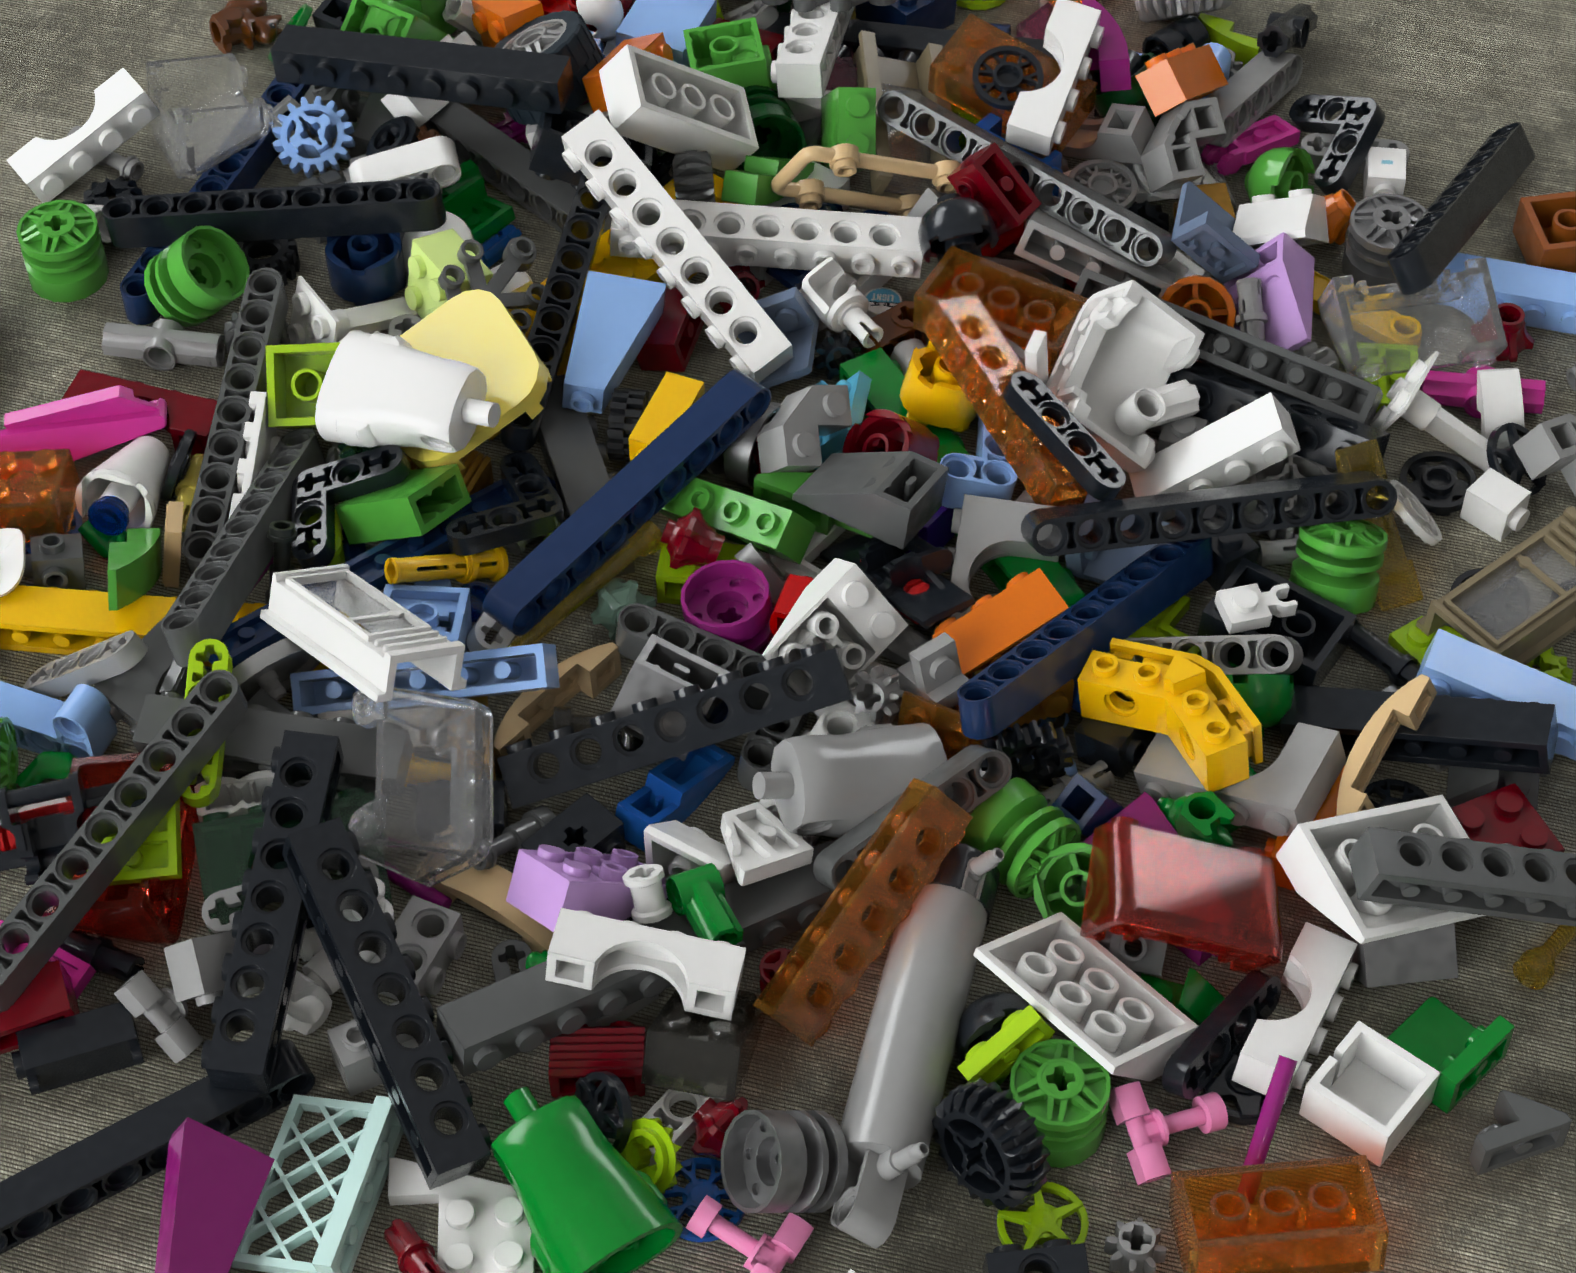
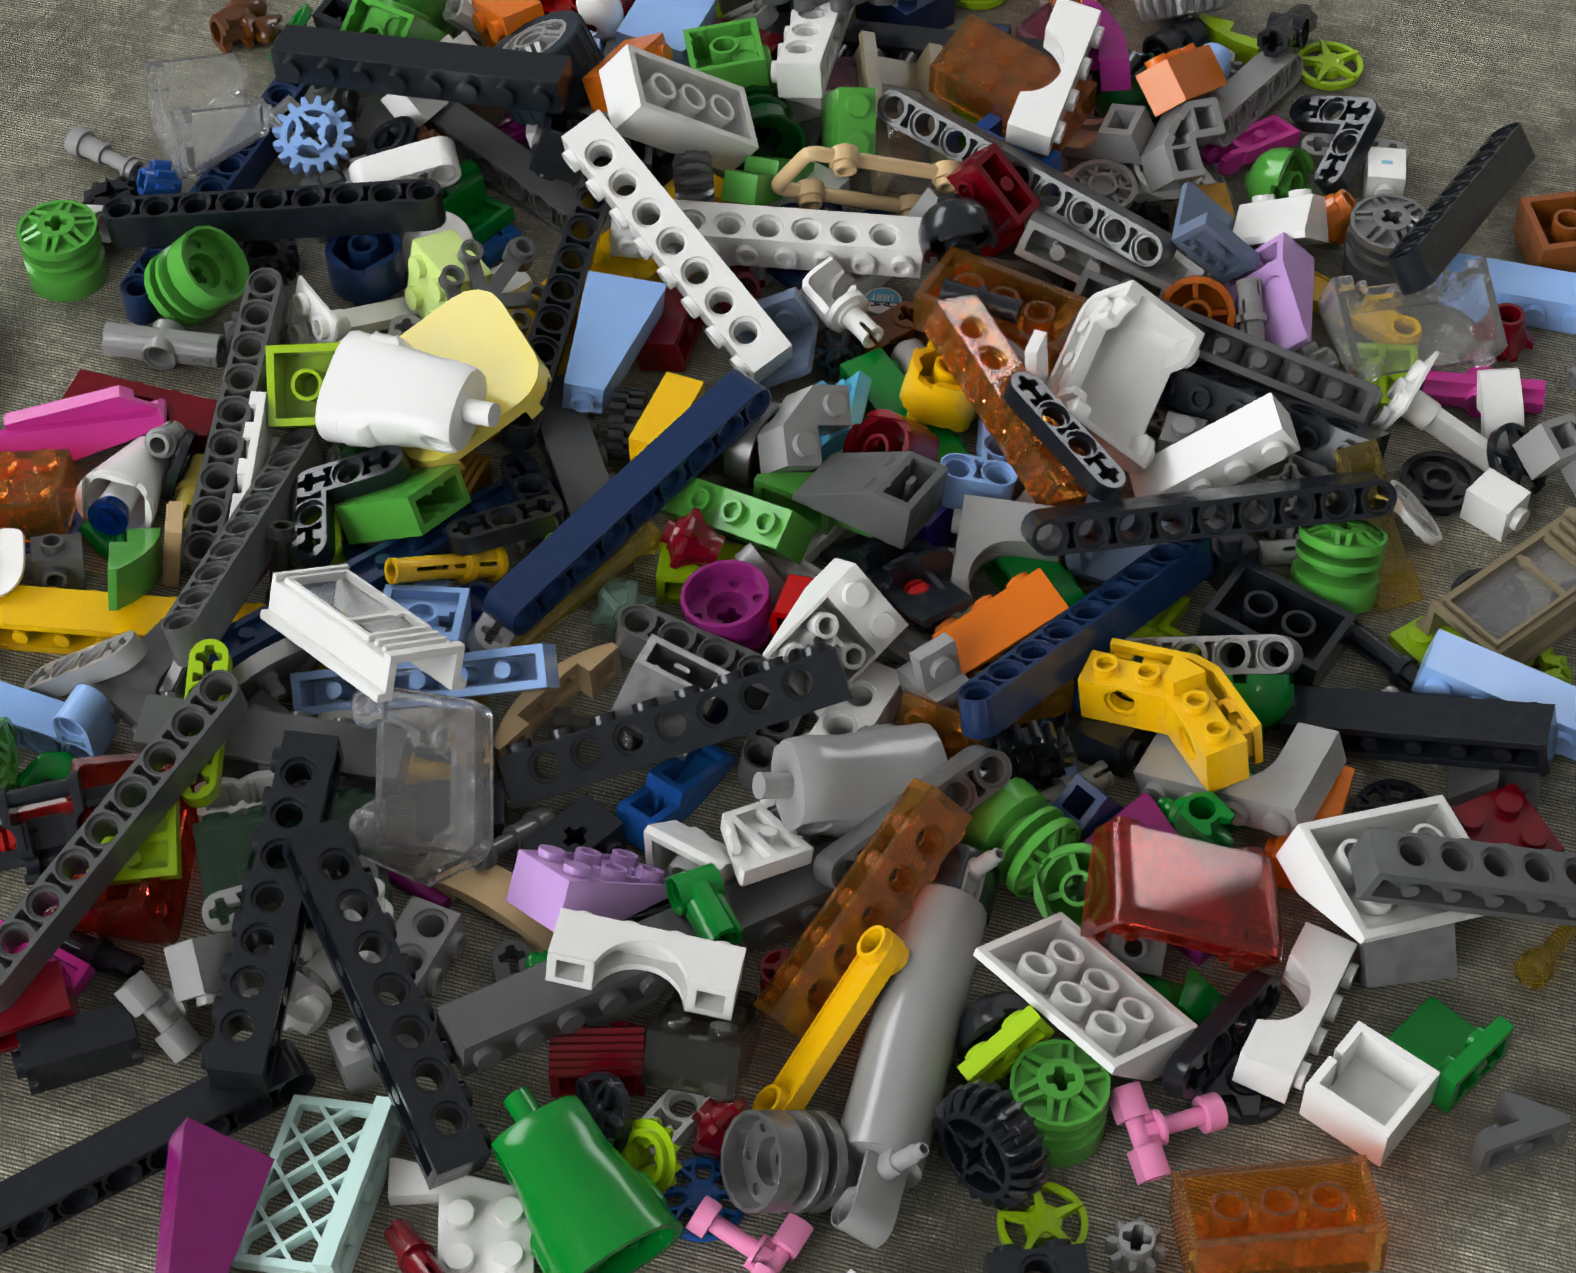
(118, 114): white arch -> none
(158, 179): none -> blue gear
(163, 440): none -> light grey pin
(647, 893): white bush -> none
(877, 958): none -> yellow piece
(879, 683): light grey gear -> none
(997, 305): none -> black pin
(1006, 76): black wheel -> none
(1157, 406): white piece -> none
(1249, 609): white plate -> none
(1270, 1111): magenta bar -> none
(1330, 65): none -> lime wheel
(1404, 708): tan slope -> none

